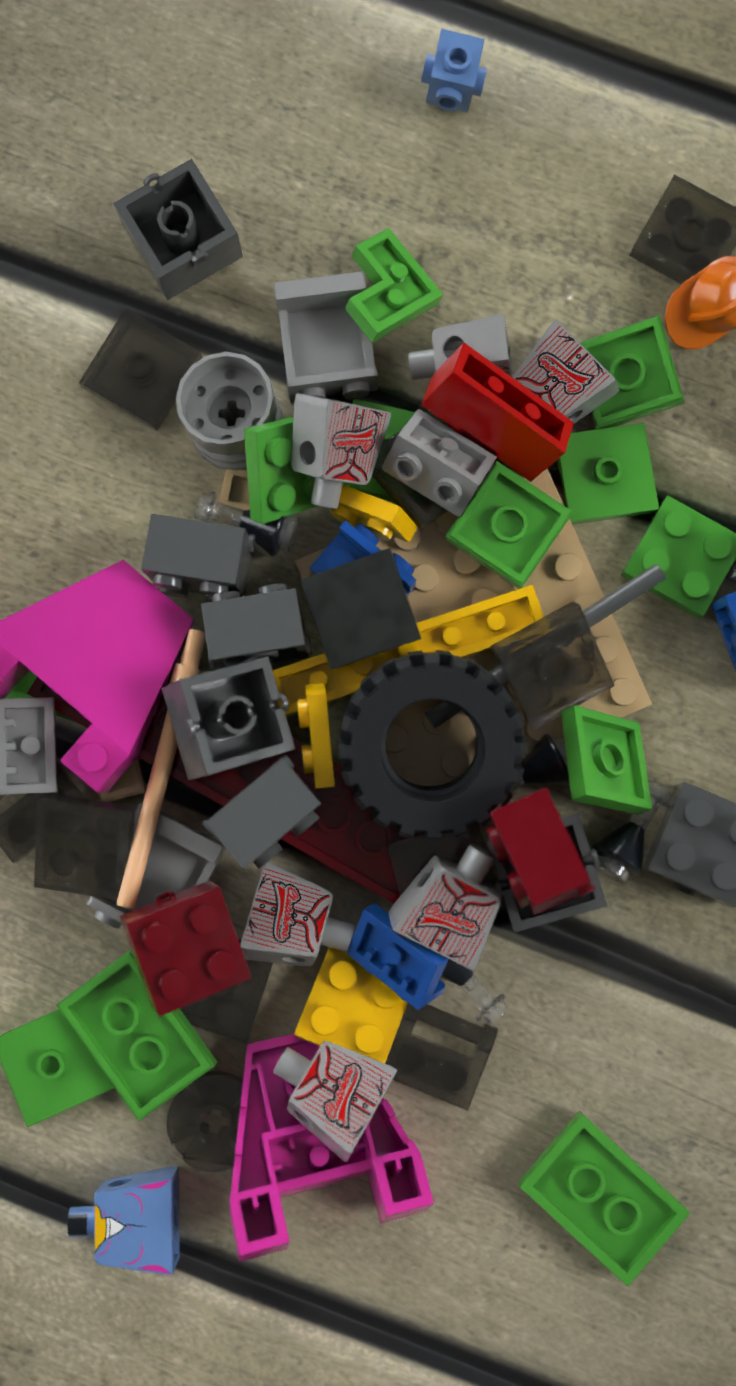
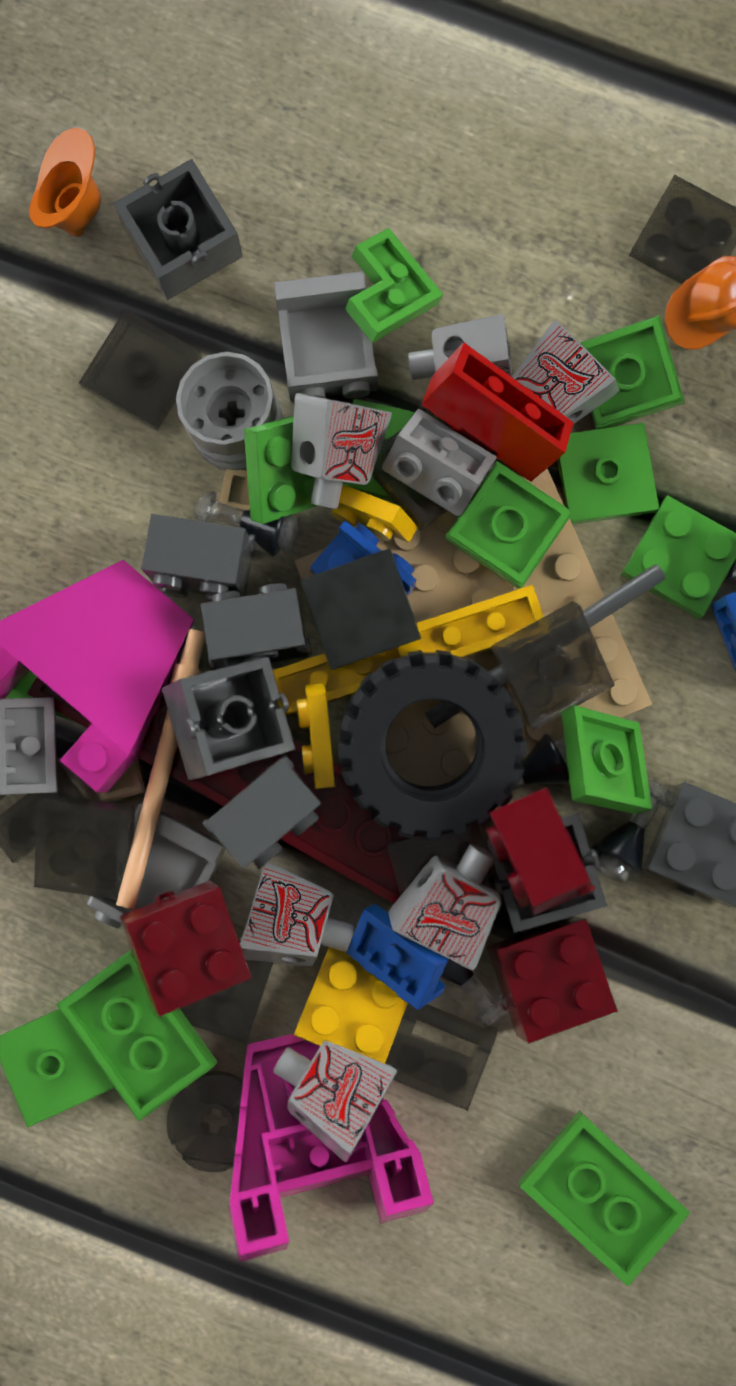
(65, 189): none -> orange piece
(133, 1221): medium blue torso -> none
(454, 71): medium blue brick -> none
(552, 979): none -> dark red brick

